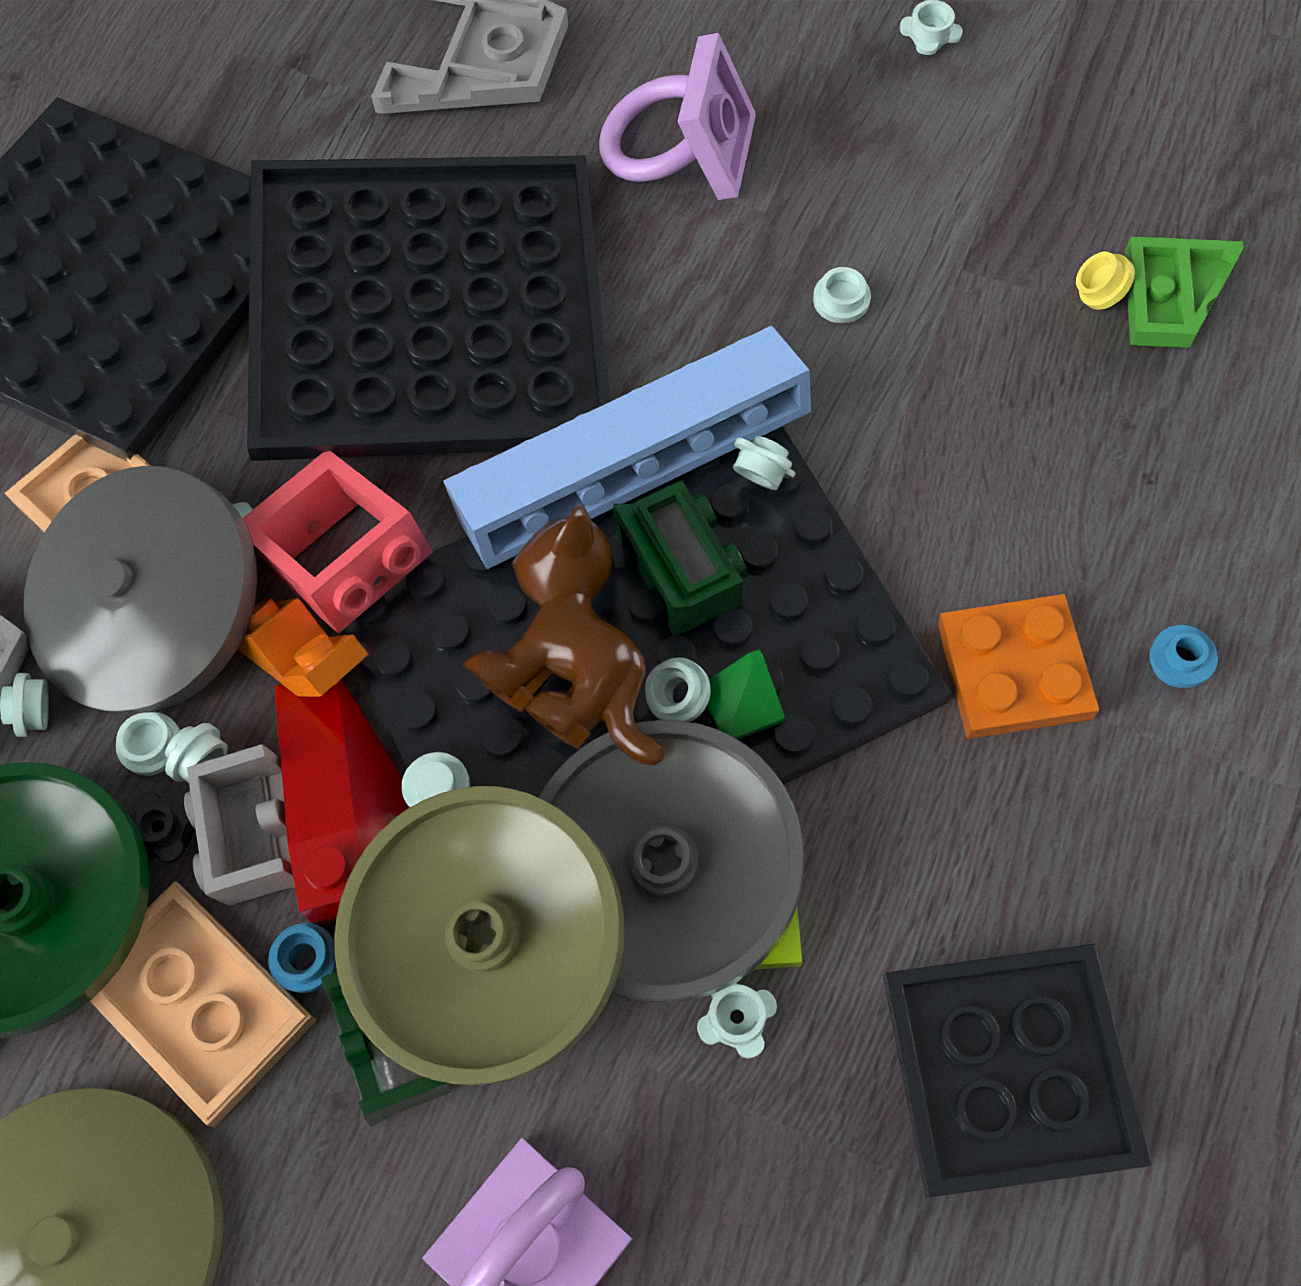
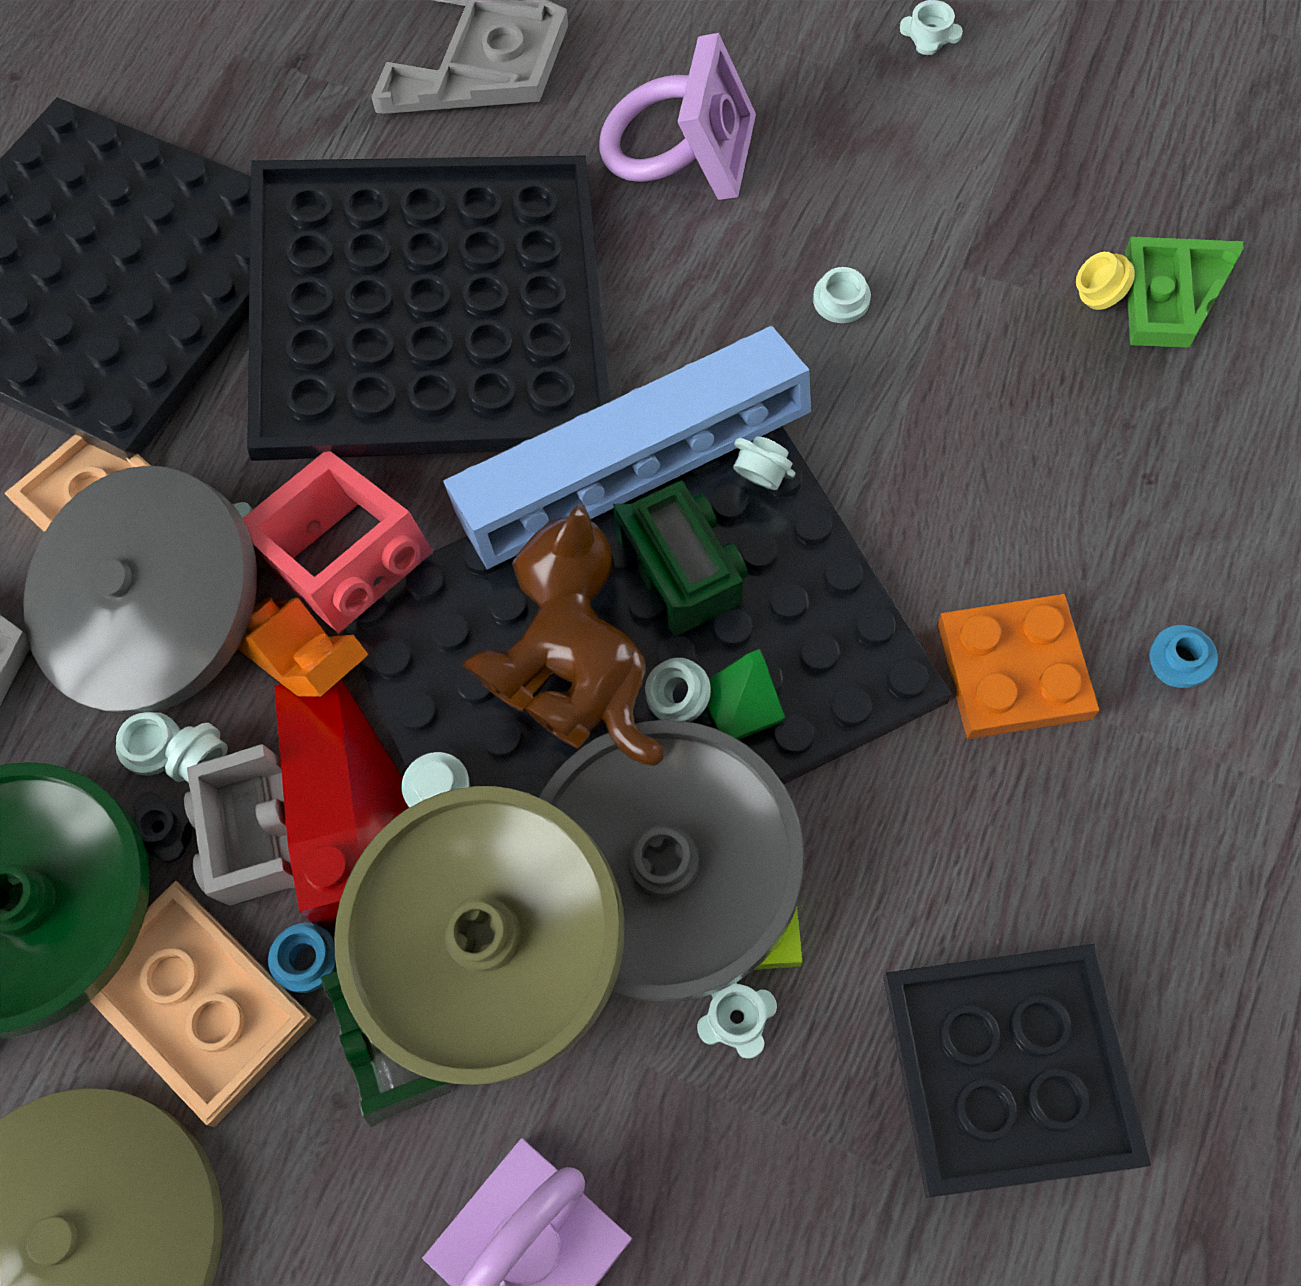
(25, 704): light aqua plate -> none

